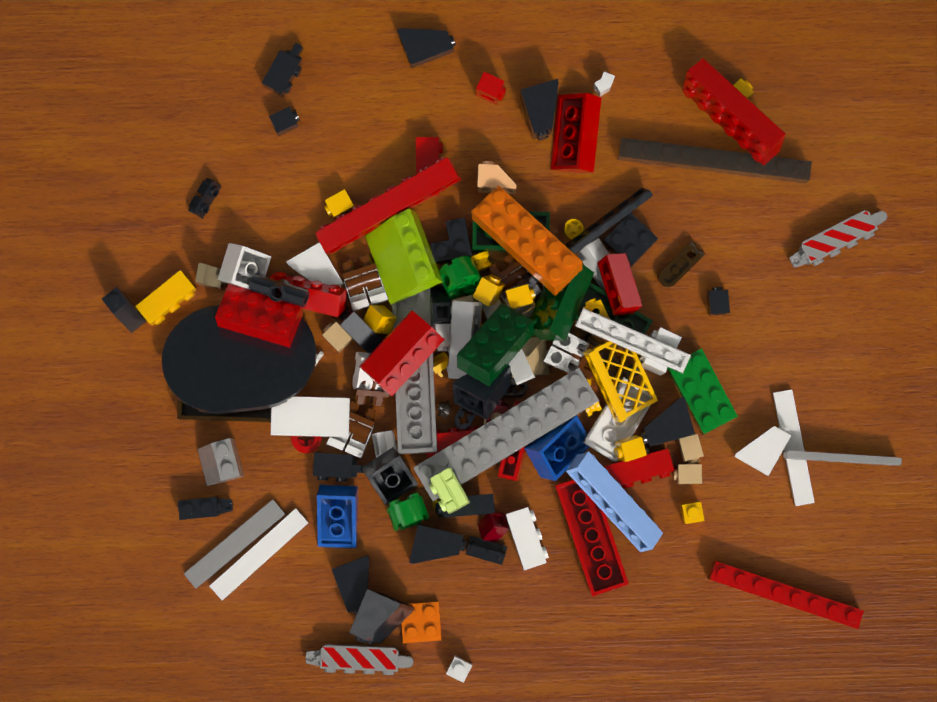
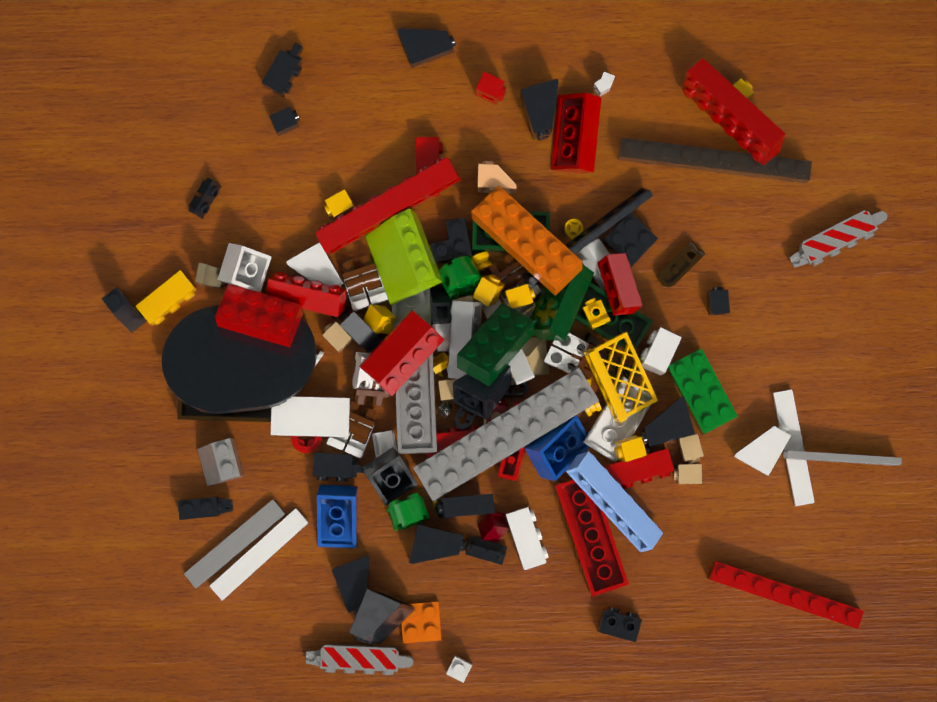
(269, 286): black piece -> none
(446, 389): none -> tan brick
(449, 491): yellowish green brick -> none
(619, 624): none -> black brick
(633, 340): white tile -> none
(692, 512): yellow brick -> none

